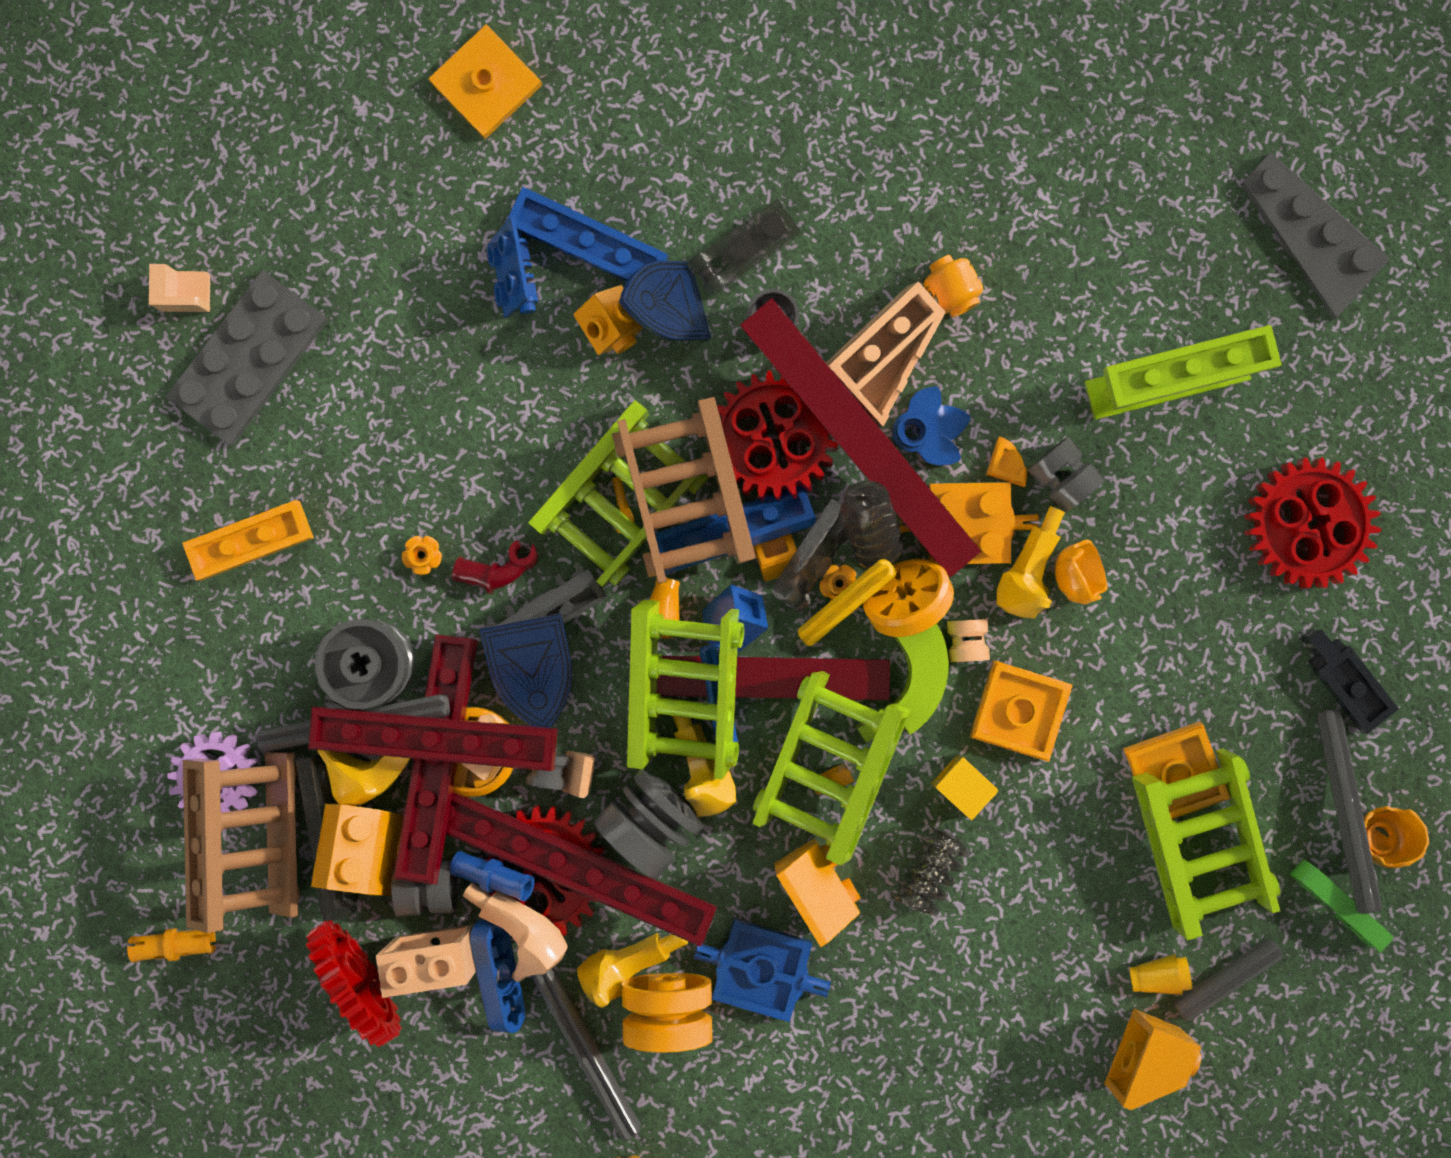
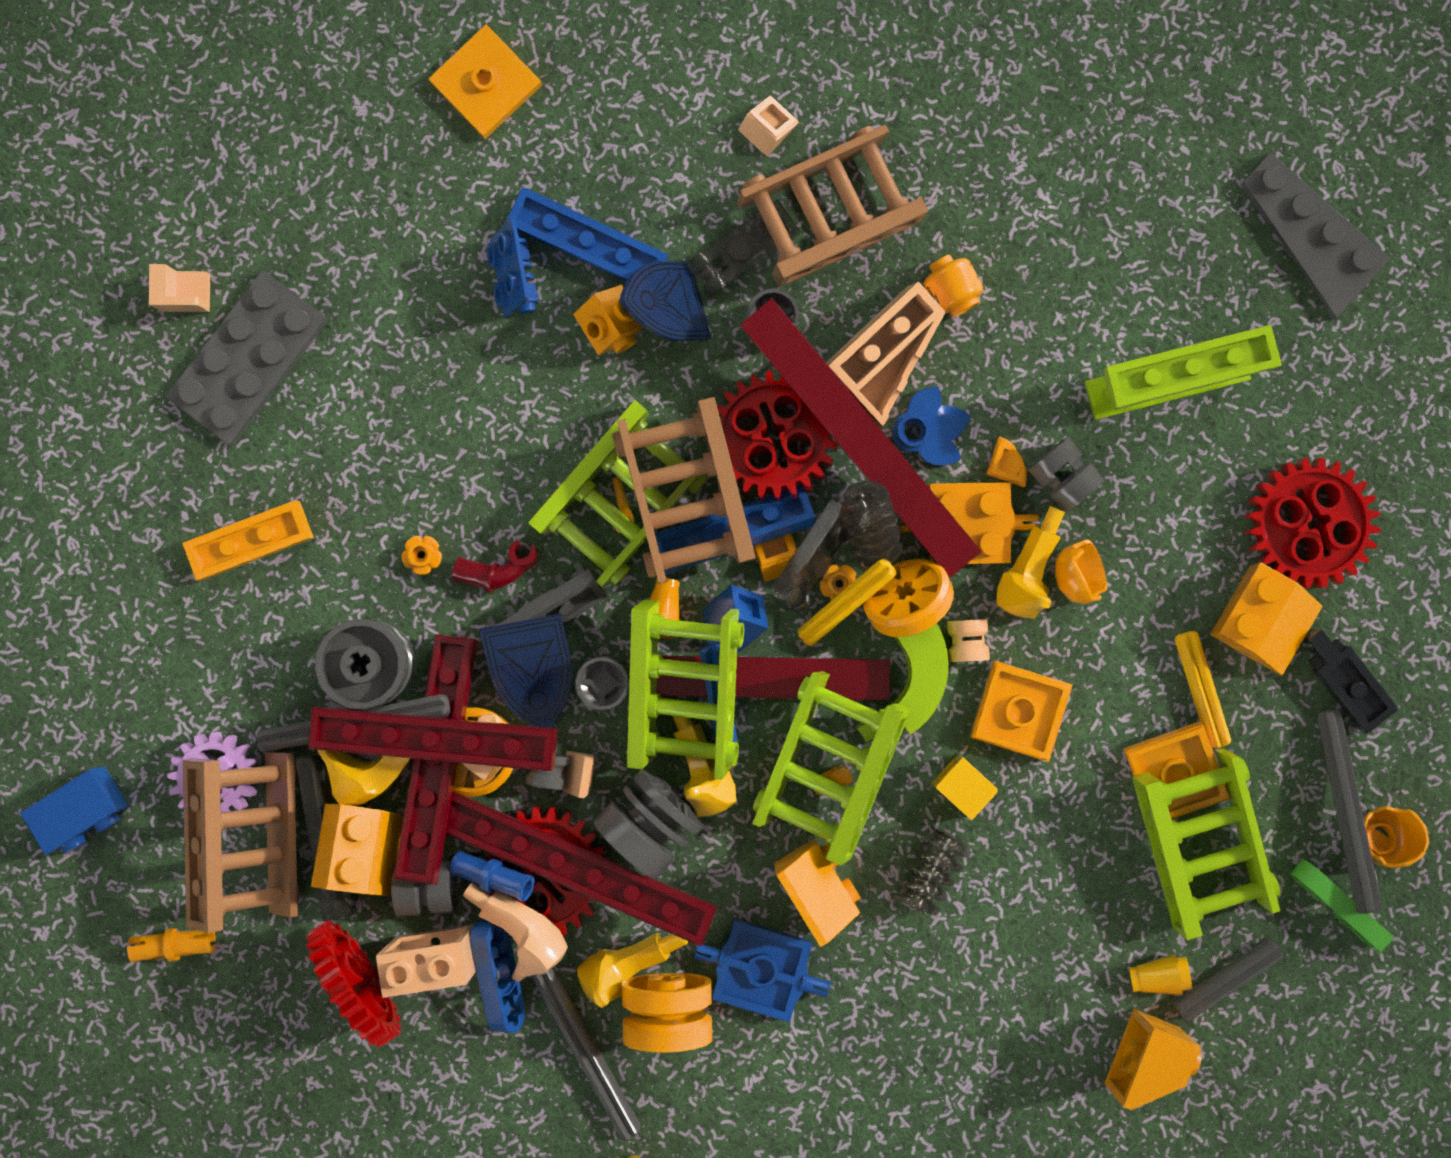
(75, 810): none -> blue brick
(603, 682): none -> dark grey wheel
(767, 125): none -> light nougat slope
(828, 245): none -> medium nougat fence
(1202, 688): none -> yellow axle
(1267, 617): none -> light orange slope

